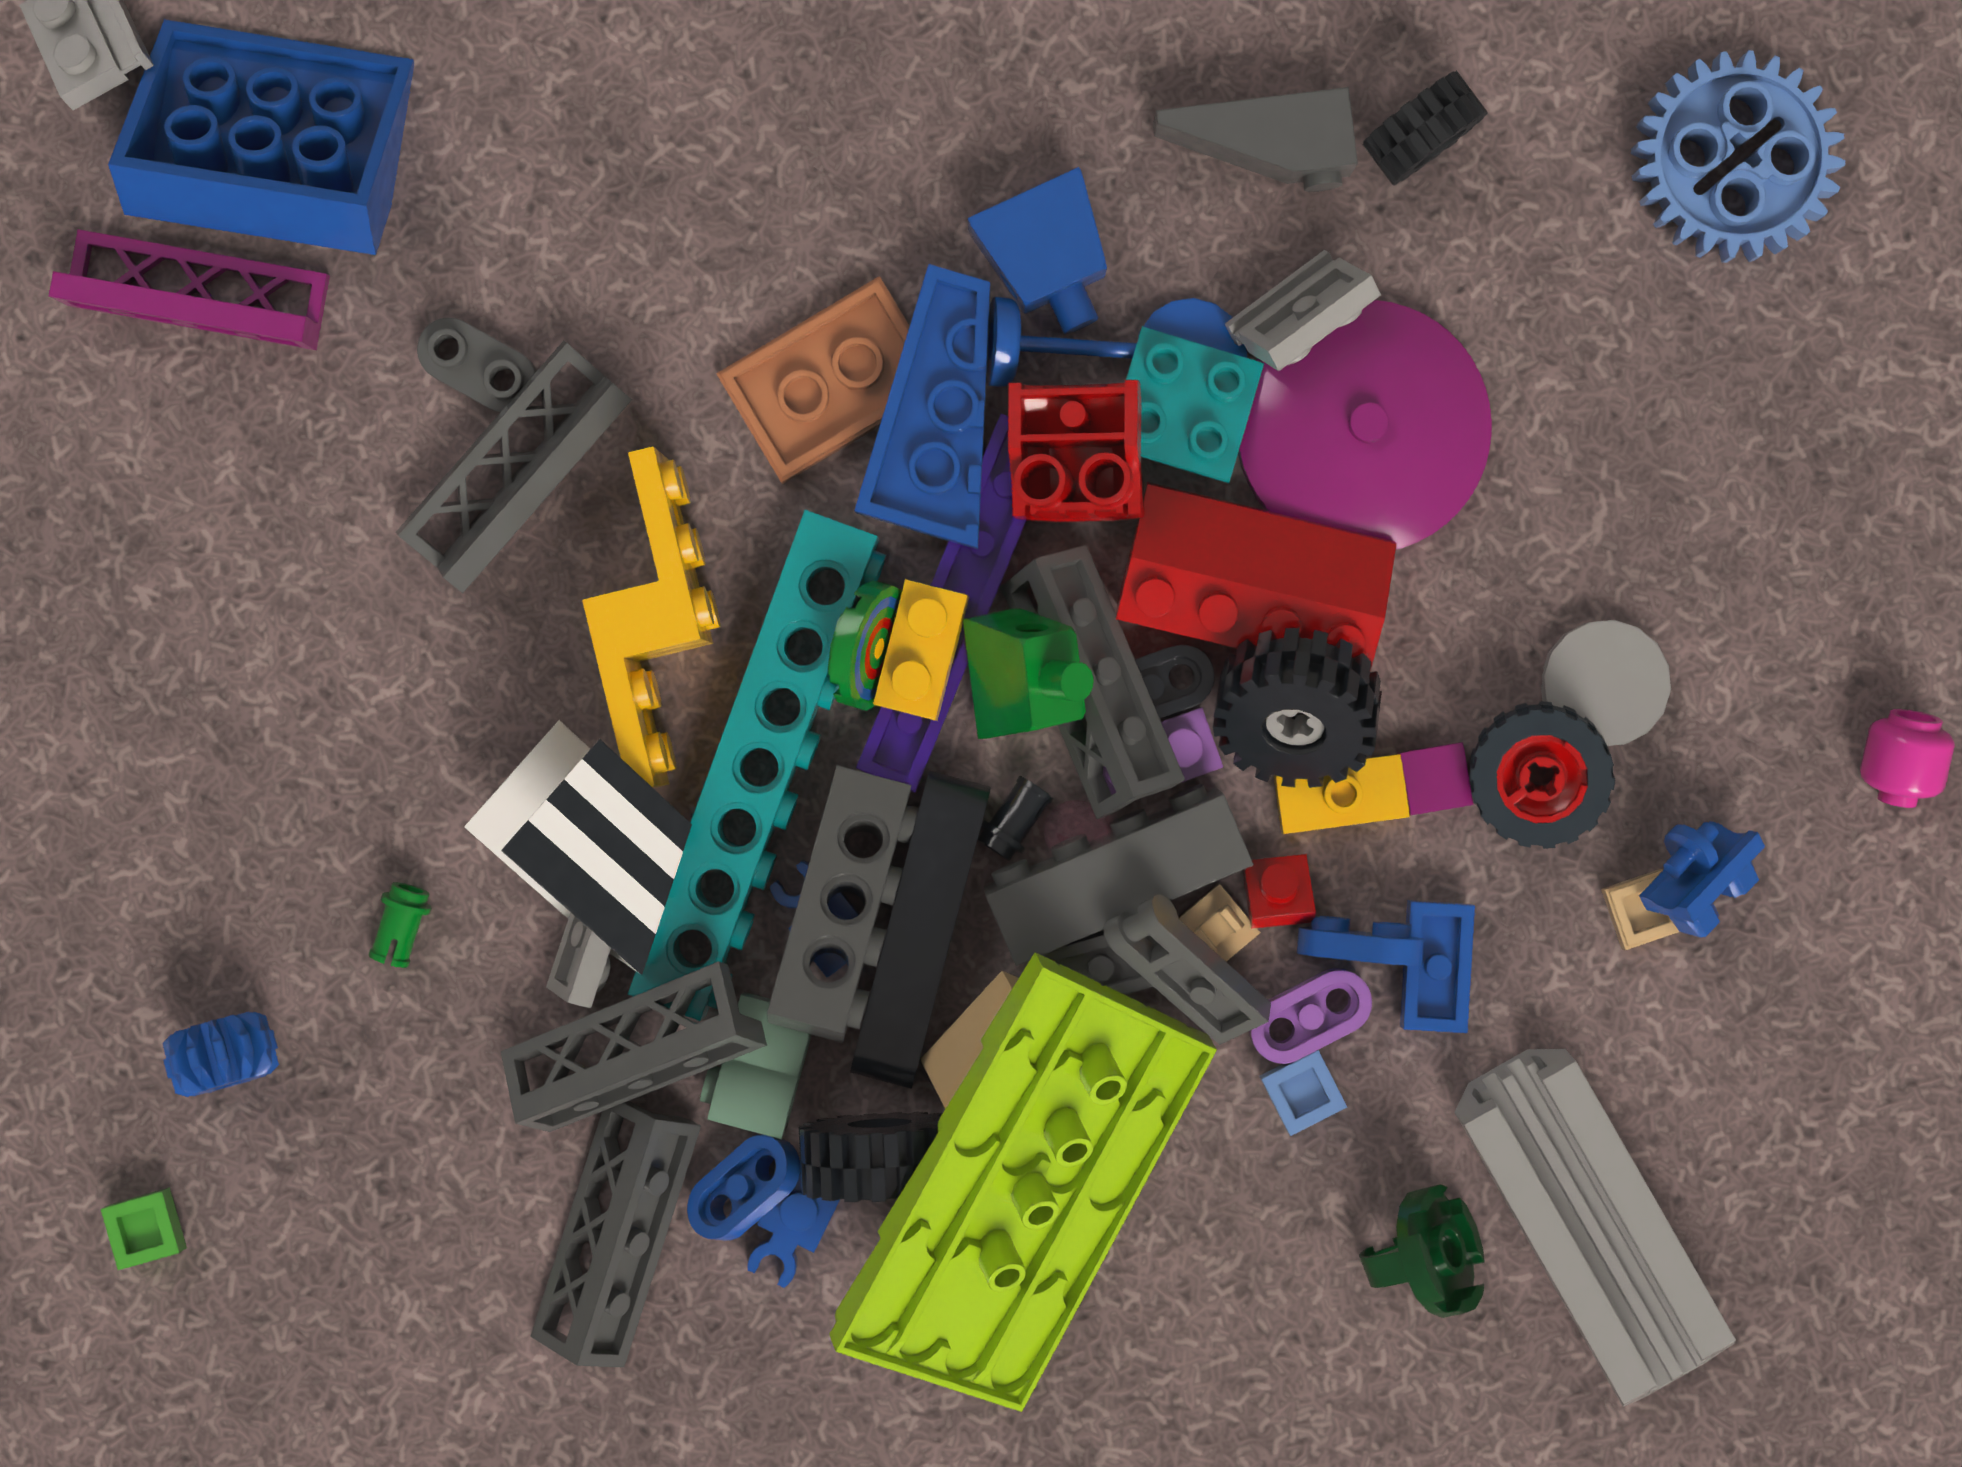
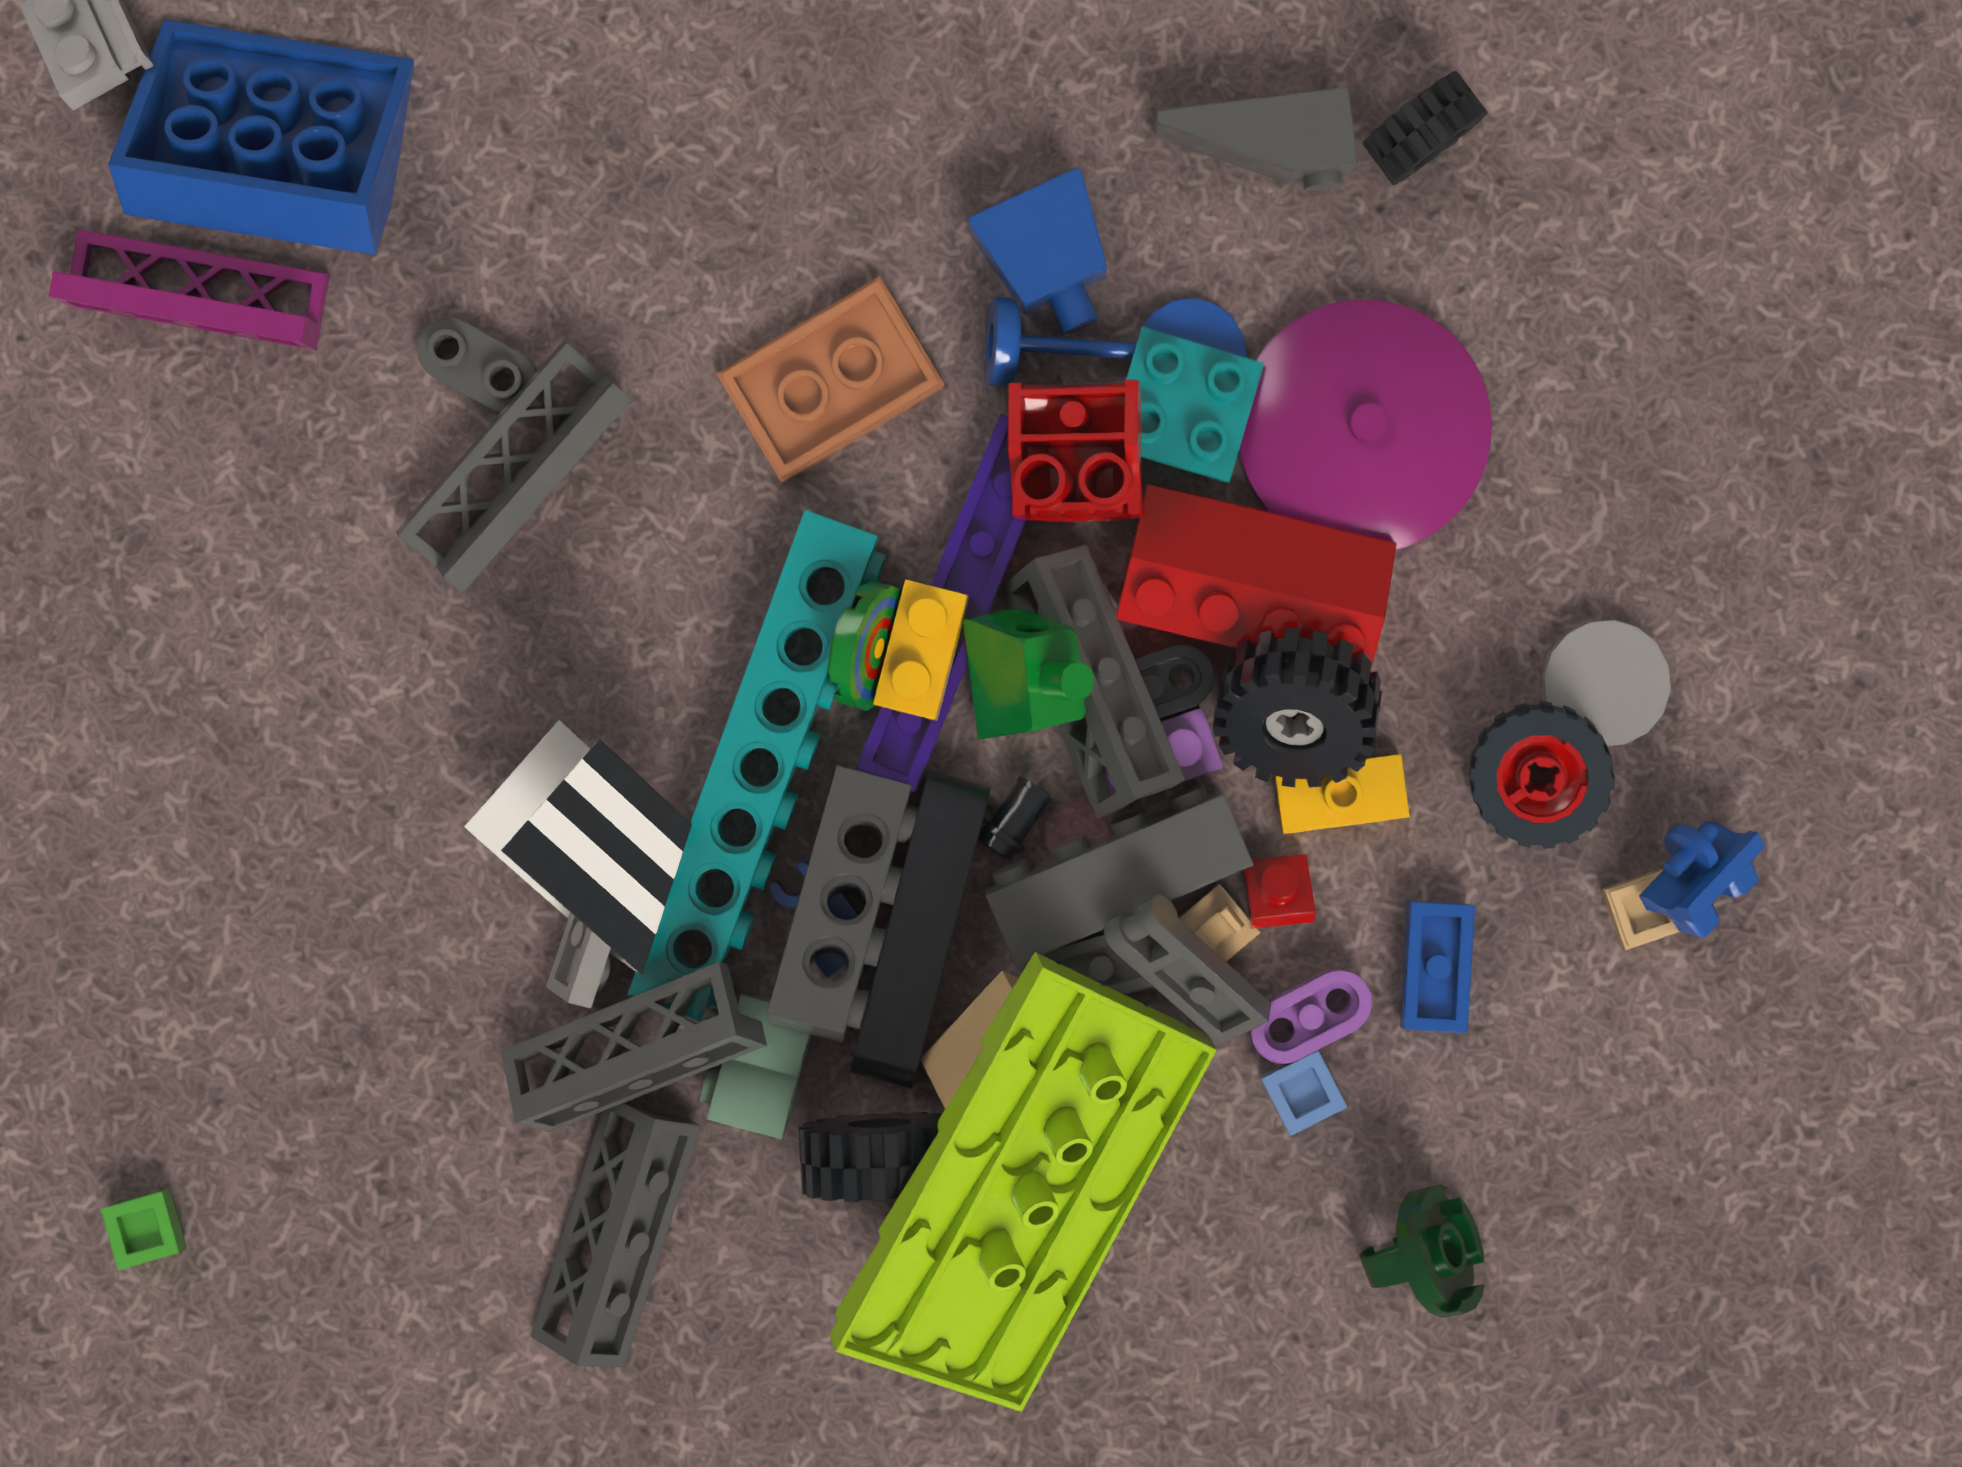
(220, 1054): blue gear -> none
(400, 921): green pin -> none
(651, 618): yellow bracket -> none
(747, 1183): blue plate -> none
(793, 1223): blue plate -> none
(932, 427): blue wing -> none
(1303, 310): light grey plate -> none
(1386, 943): blue plate -> none
(1436, 778): magenta tile -> none
(1592, 1222): light grey piece -> none
(1773, 200): medium blue gear -> none
(1907, 757): dark pink head -> none

